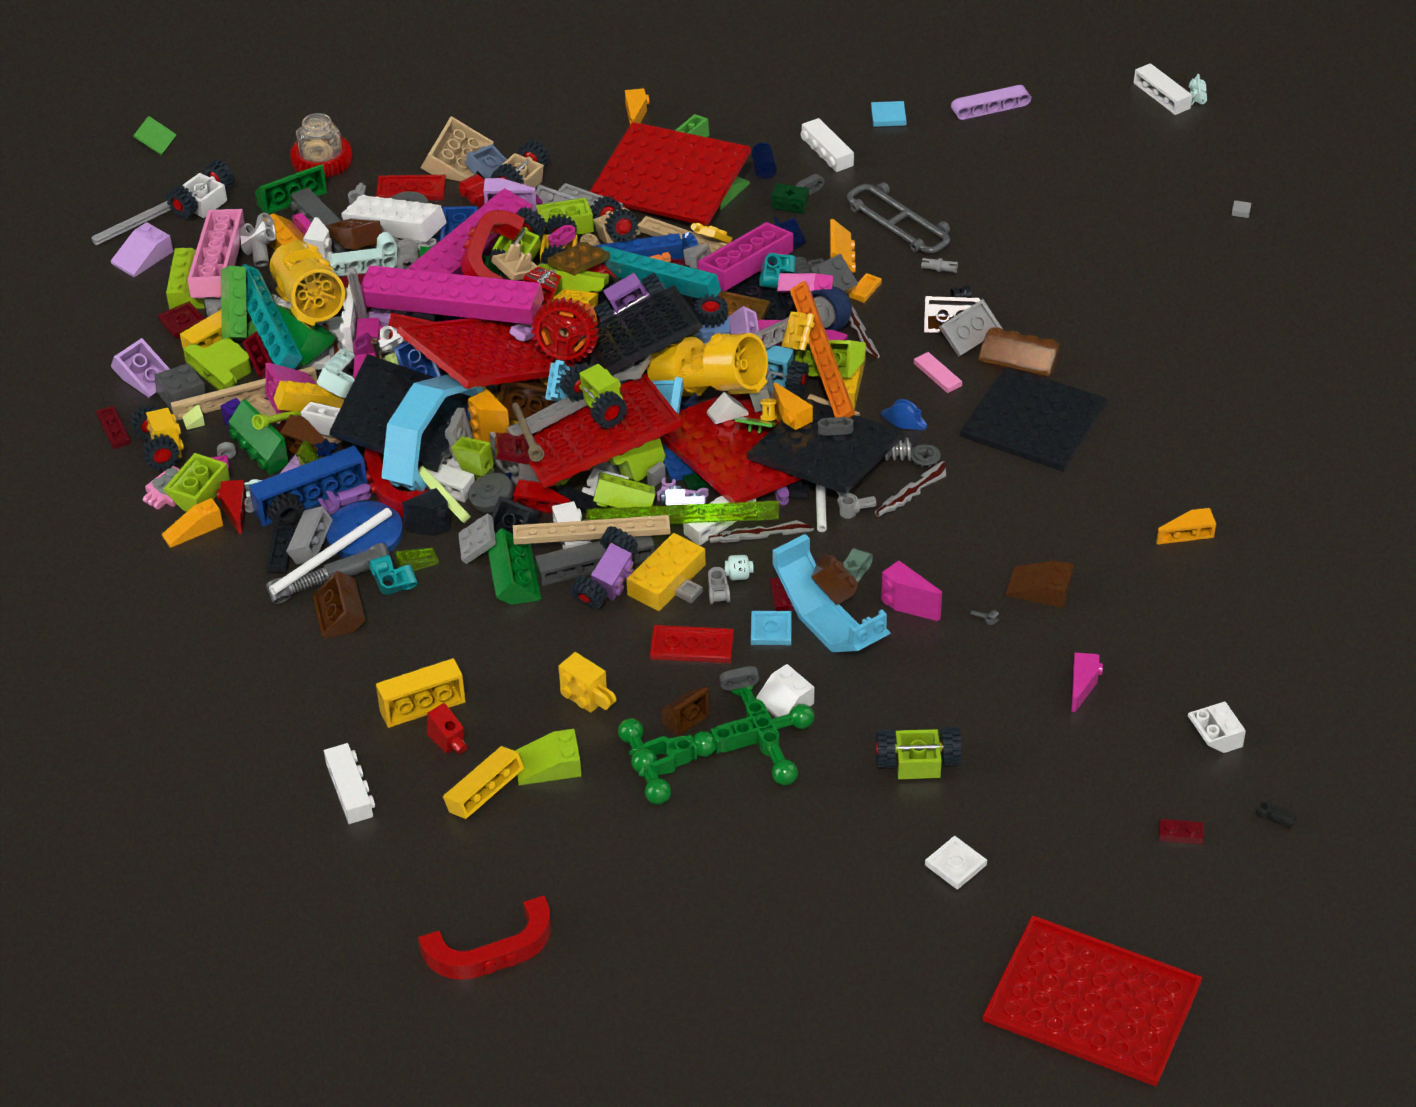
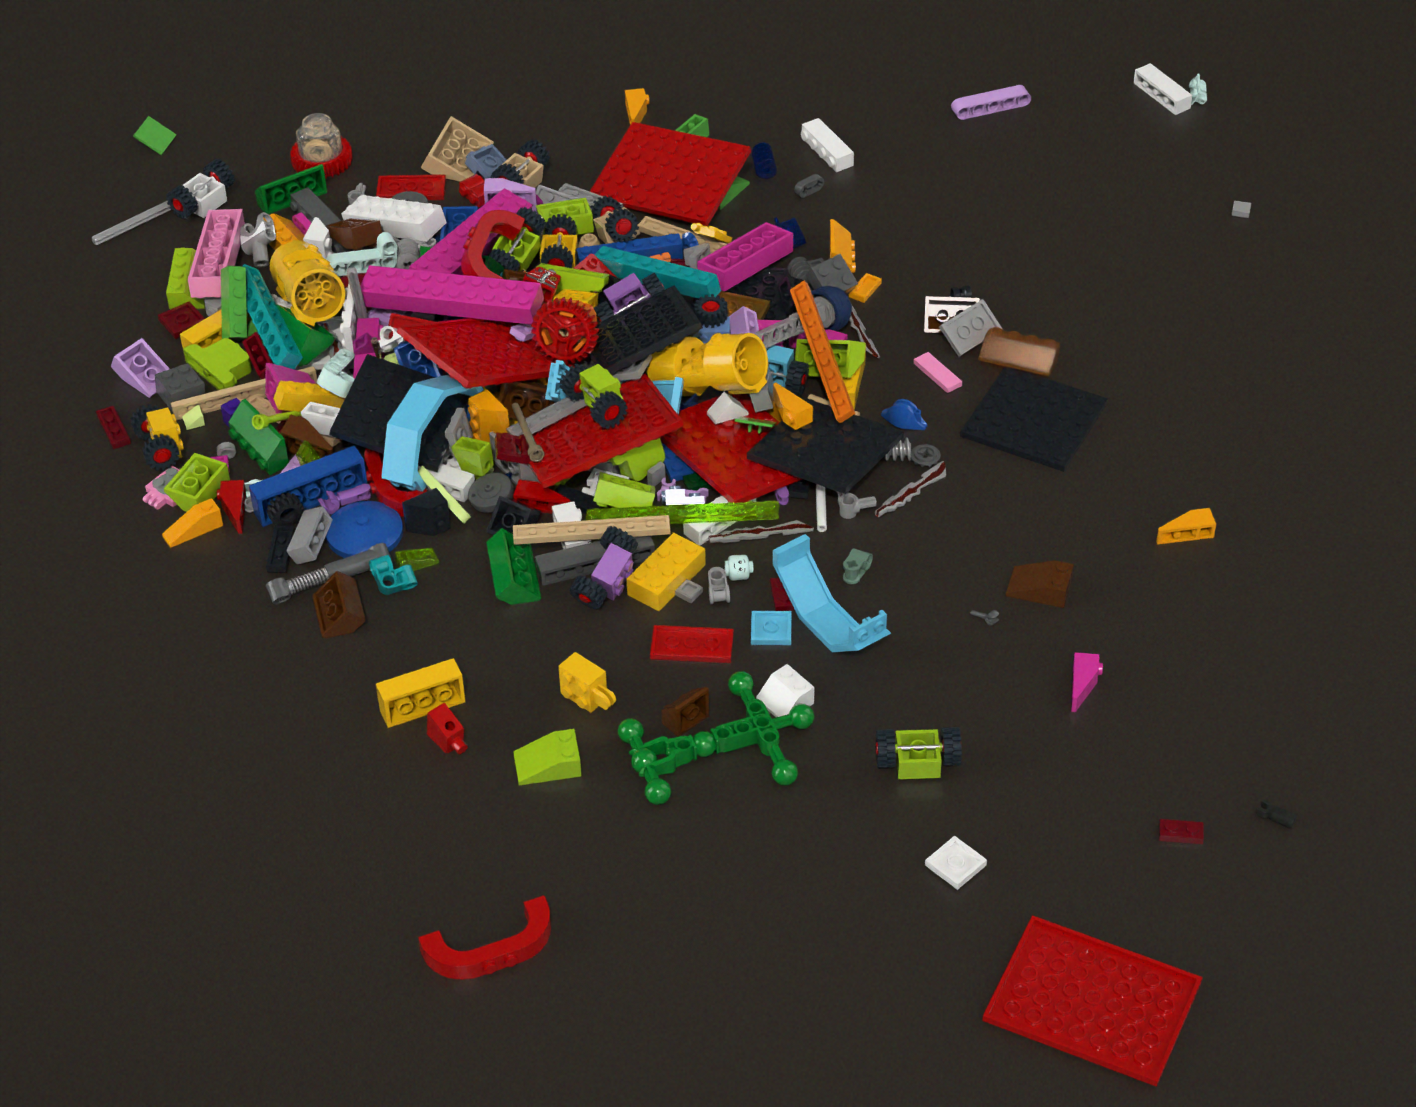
(142, 250): lavender slope -> none
(325, 448): clear blue piece -> none
(330, 551): white piece -> none
(348, 783): white brick -> none
(477, 538): light grey plate -> none
(483, 782): yellow brick -> none
(514, 262): tan plate -> none
(562, 236): dark pink beam -> none
(578, 258): pearl gold plate -> none
(739, 678): dark grey beam -> none
(768, 416): yellow bush -> none
(782, 265): teal piece -> none
(790, 198): dark green brick -> none
(793, 335): yellow plate -> none
(814, 280): slope -> none
(834, 579): reddish brown slope -> none
(835, 426): dark grey beam -> none
(882, 191): dark grey bar -> none
(888, 113): medium azure tile -> none
(910, 592): dark pink slope -> none
(939, 265): light grey pin -> none
(1219, 727): white slope -> none

